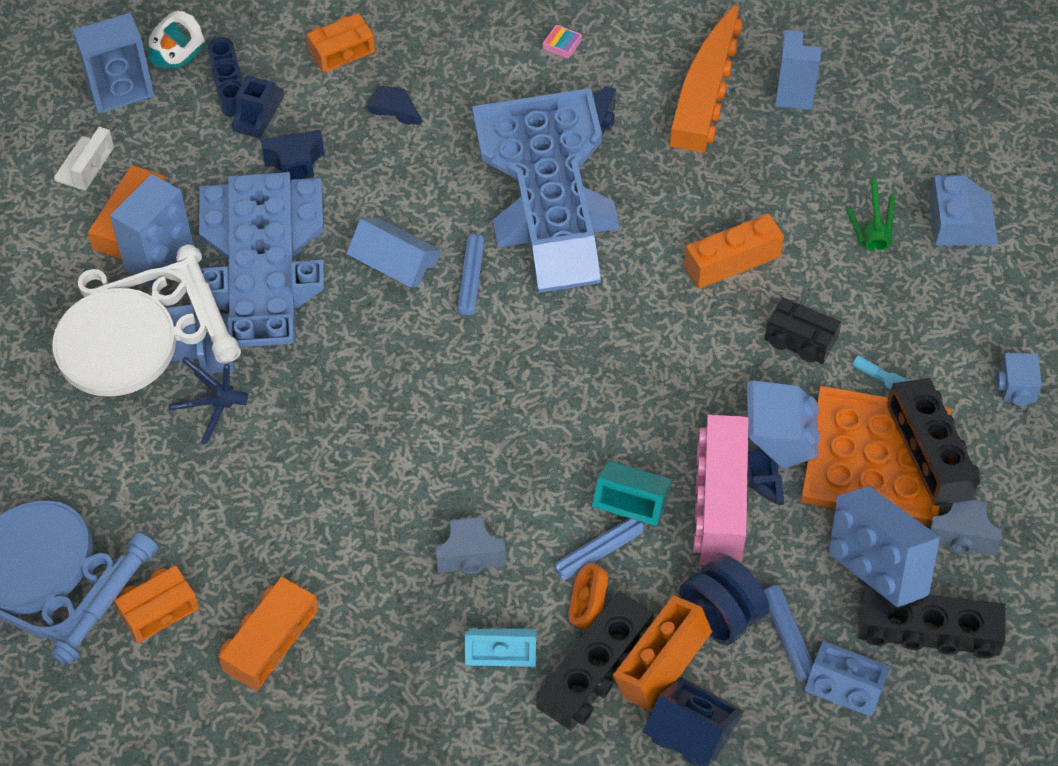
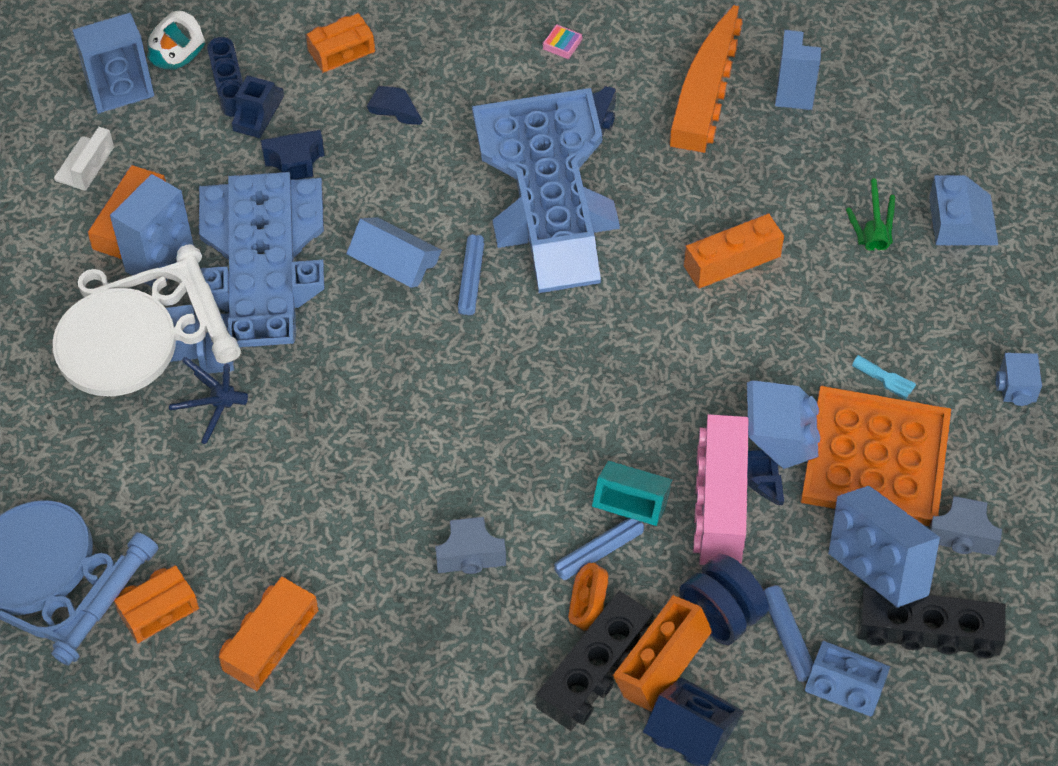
(500, 647): medium azure plate -> none
(802, 331): black brick -> none
(933, 442): black brick -> none

